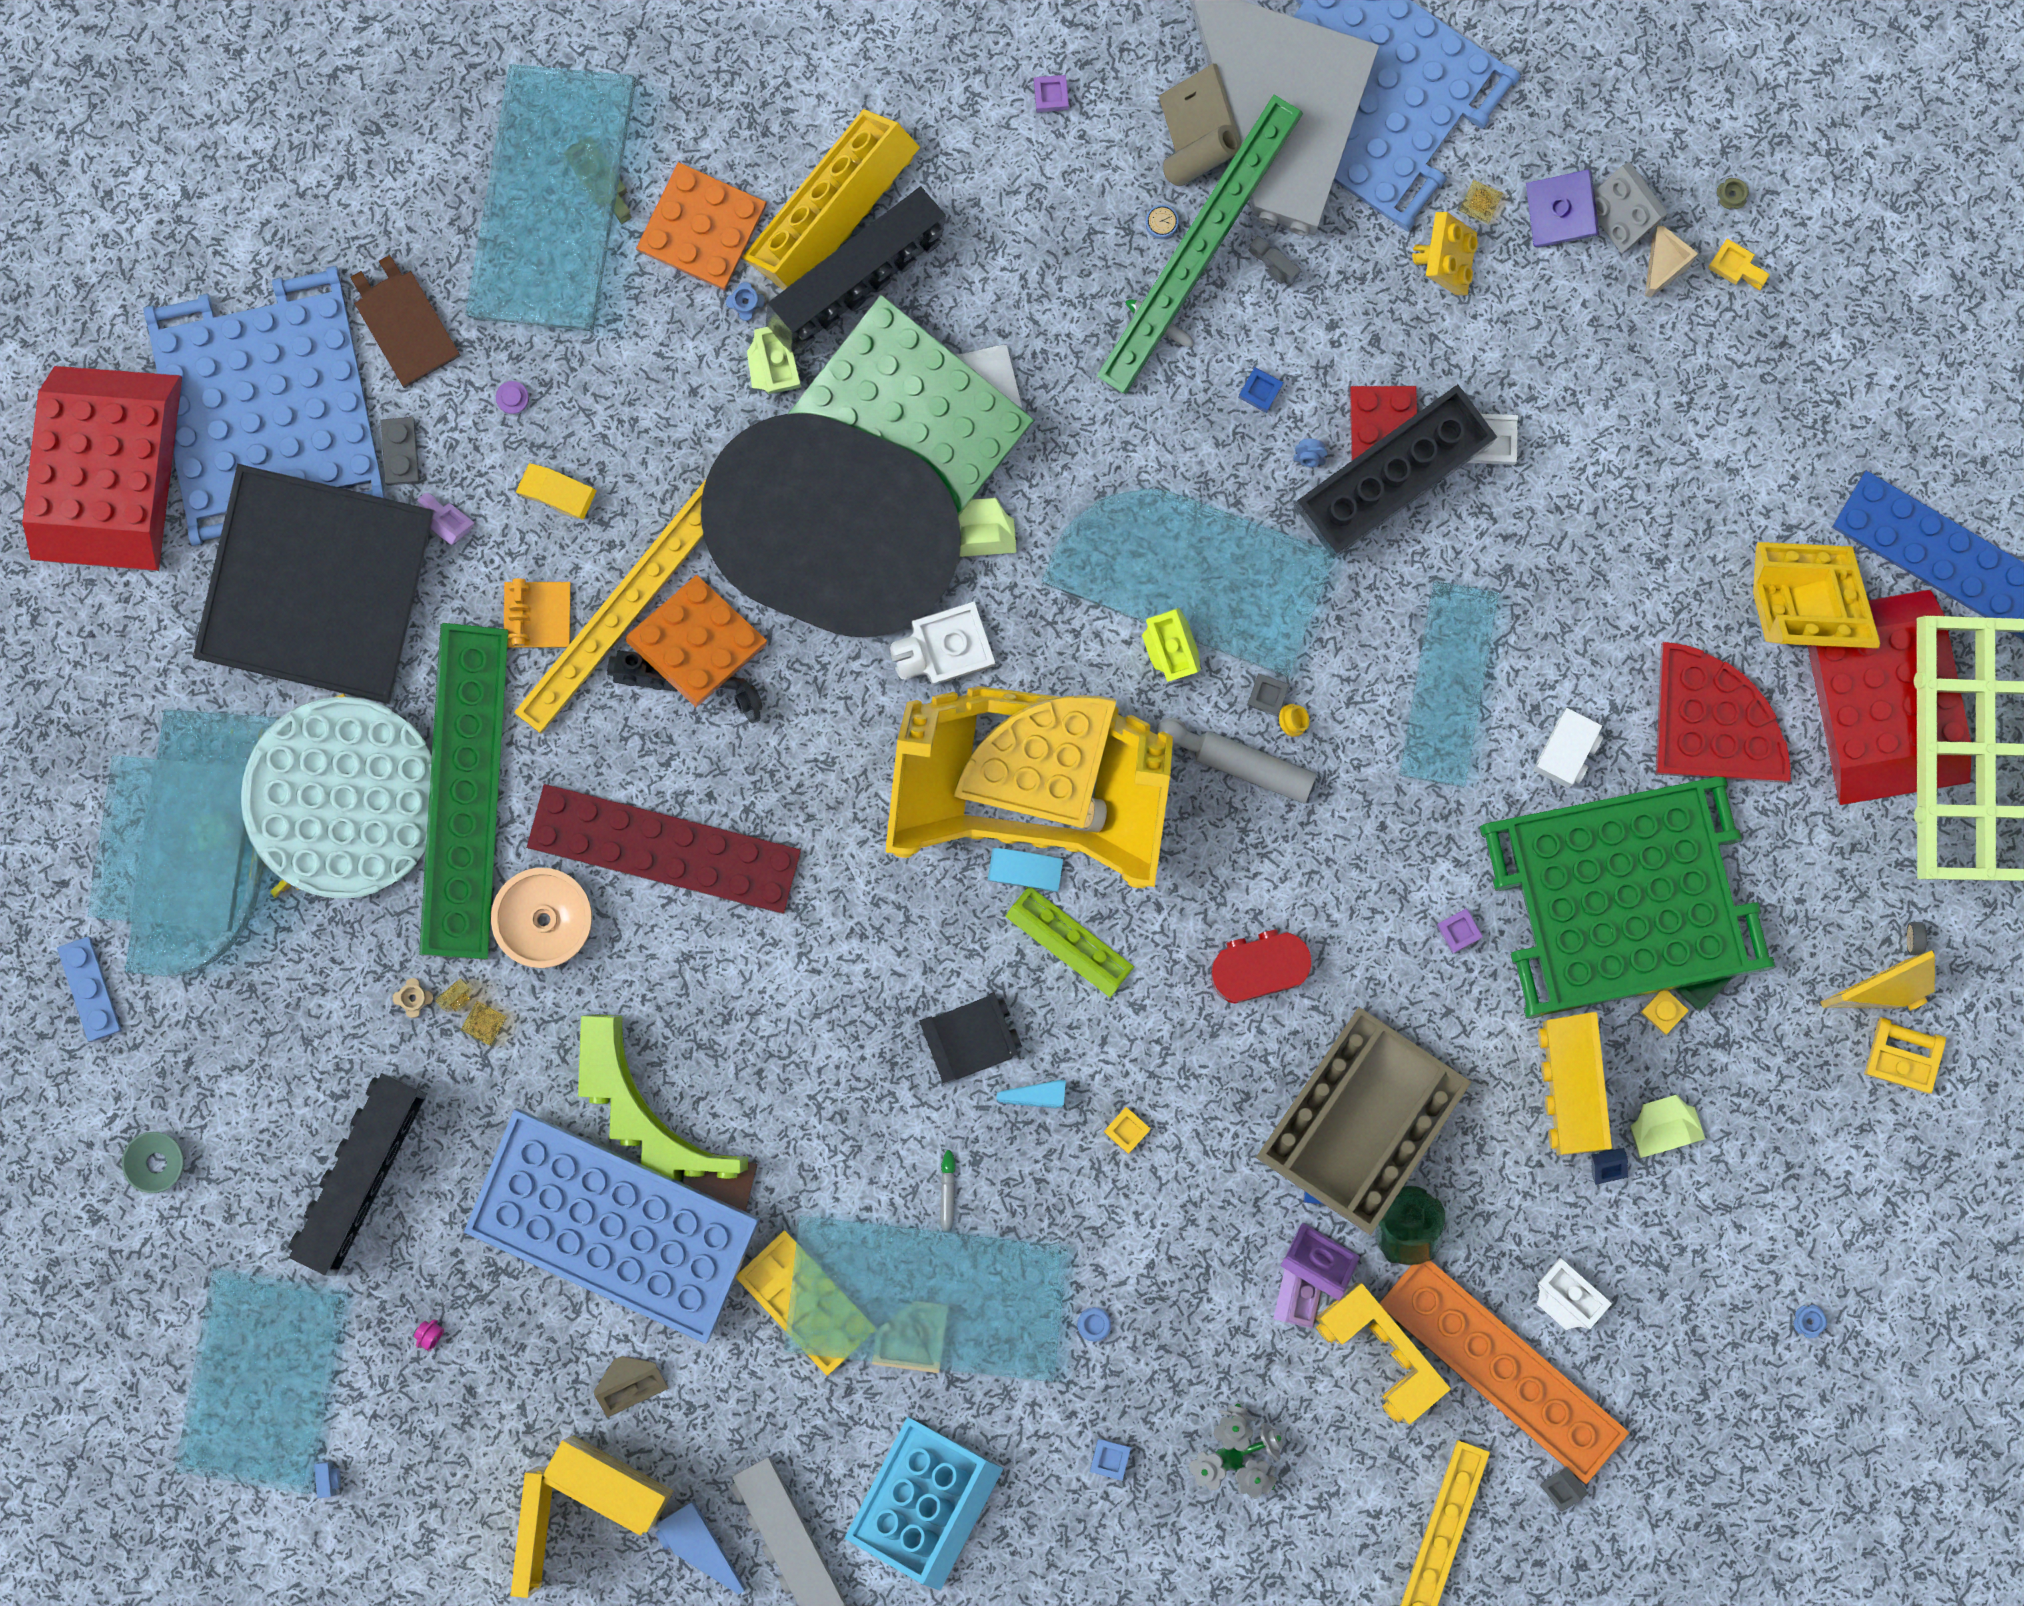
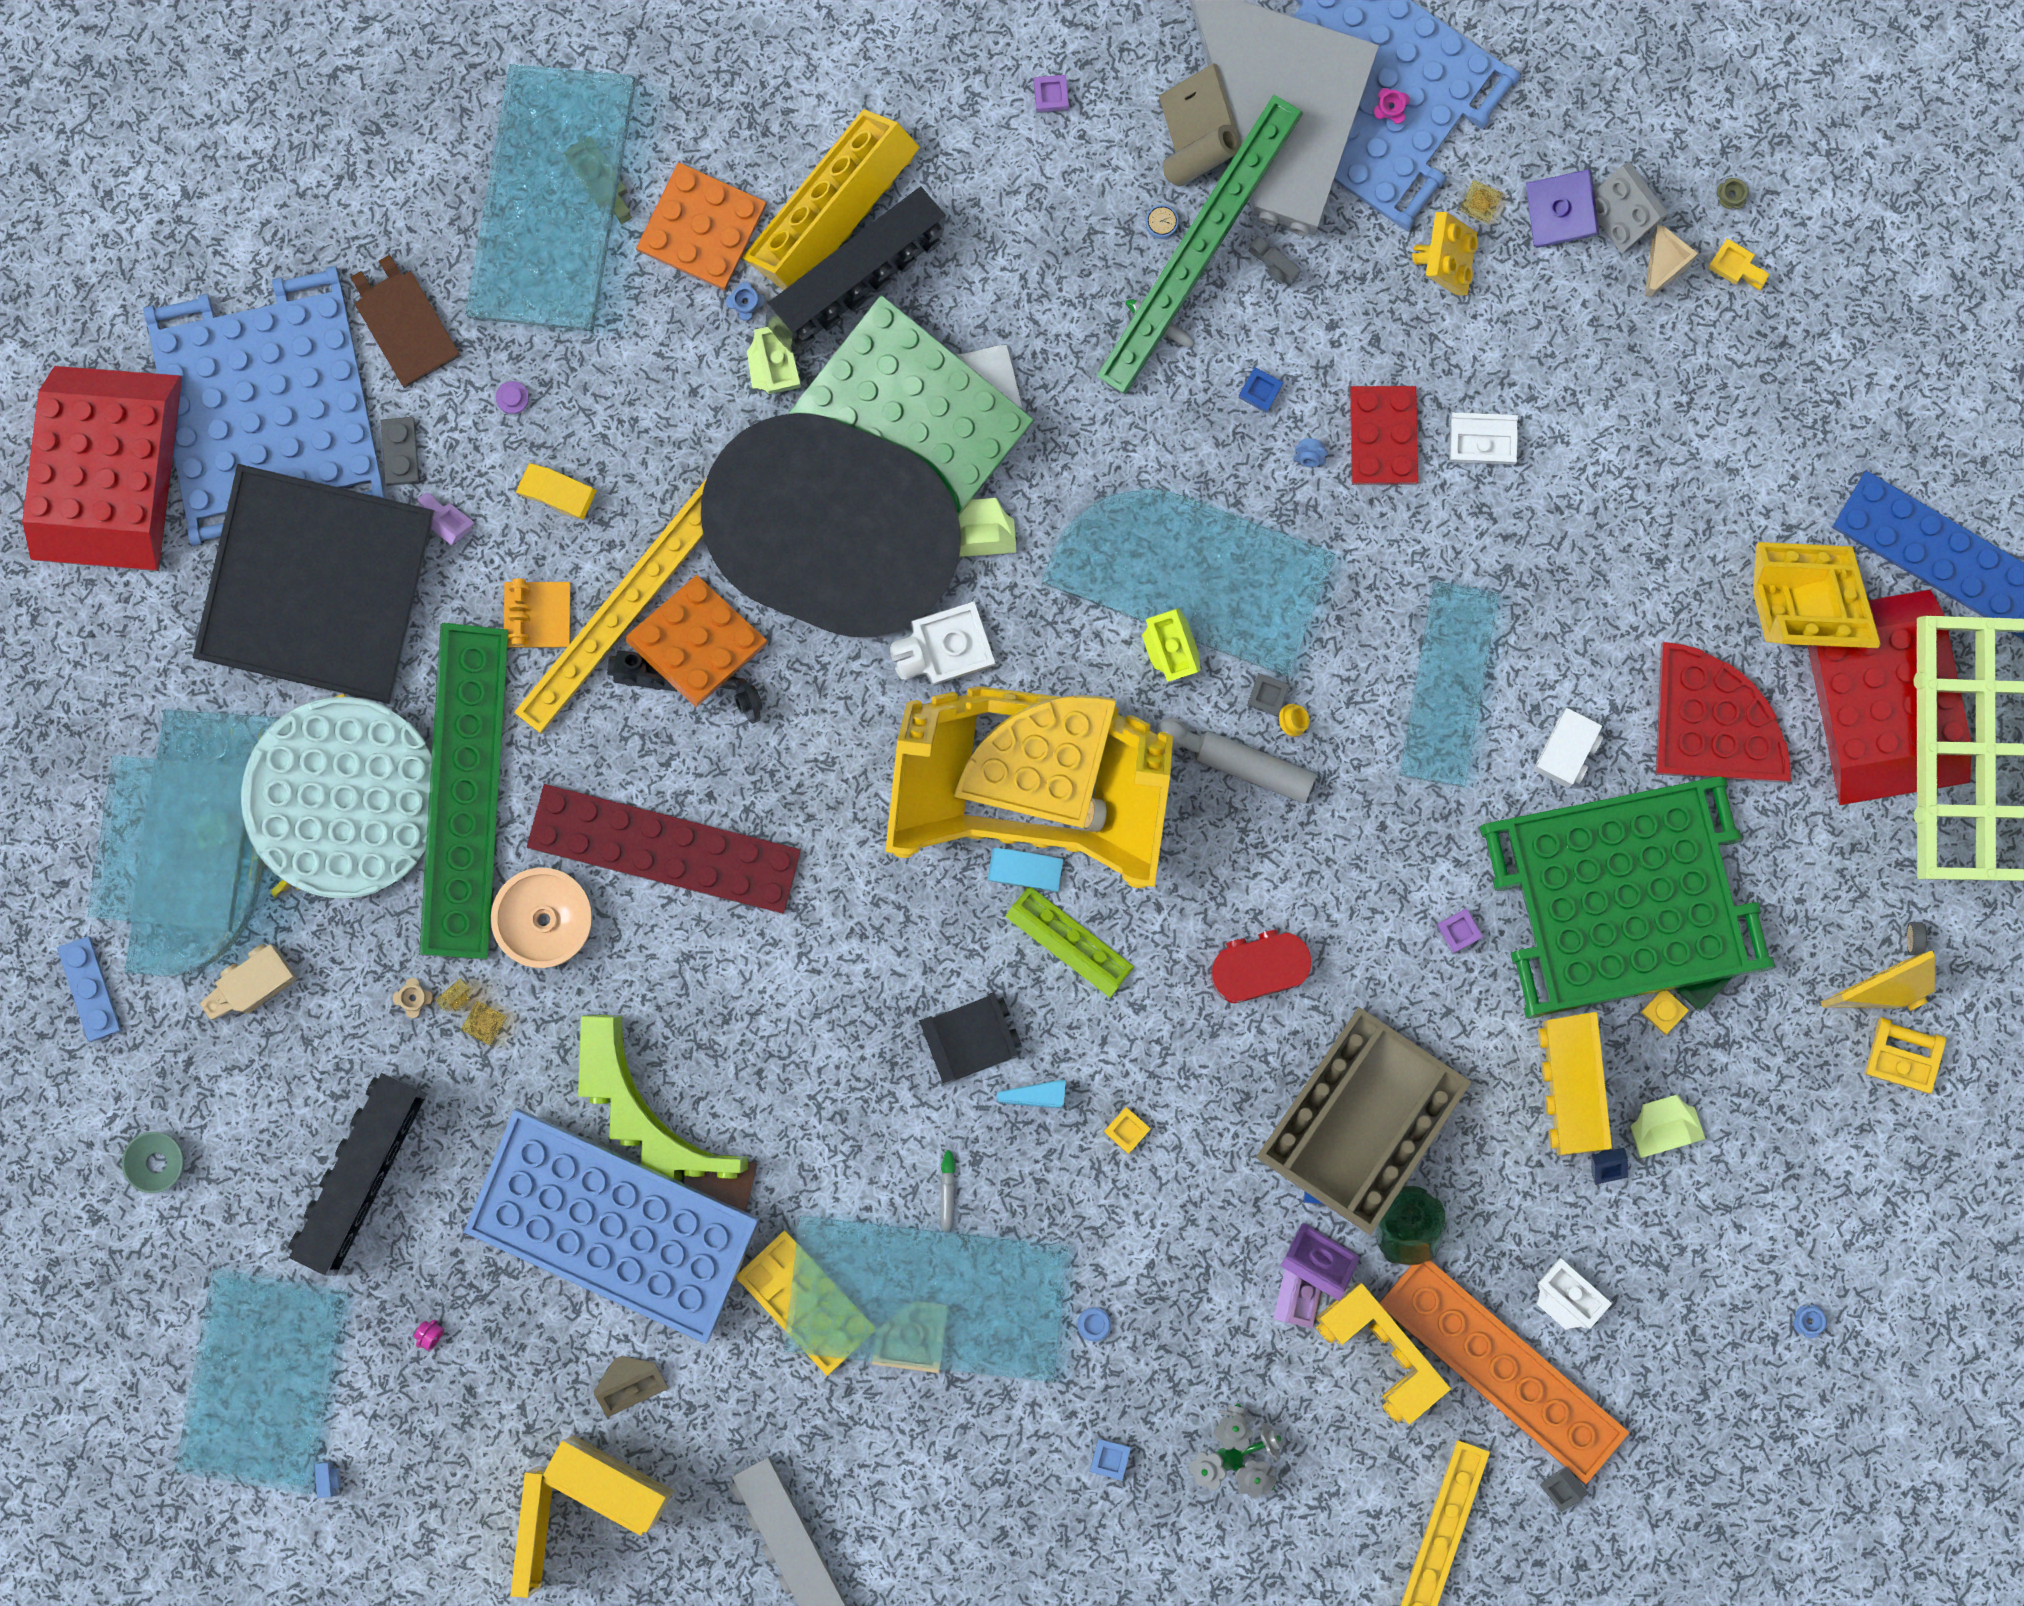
(249, 984): none -> tan hinge
(695, 1542): medium blue slope -> none
(923, 1504): medium azure slope -> none
(1395, 97): none -> dark pink plate
(1395, 471): black brick -> none

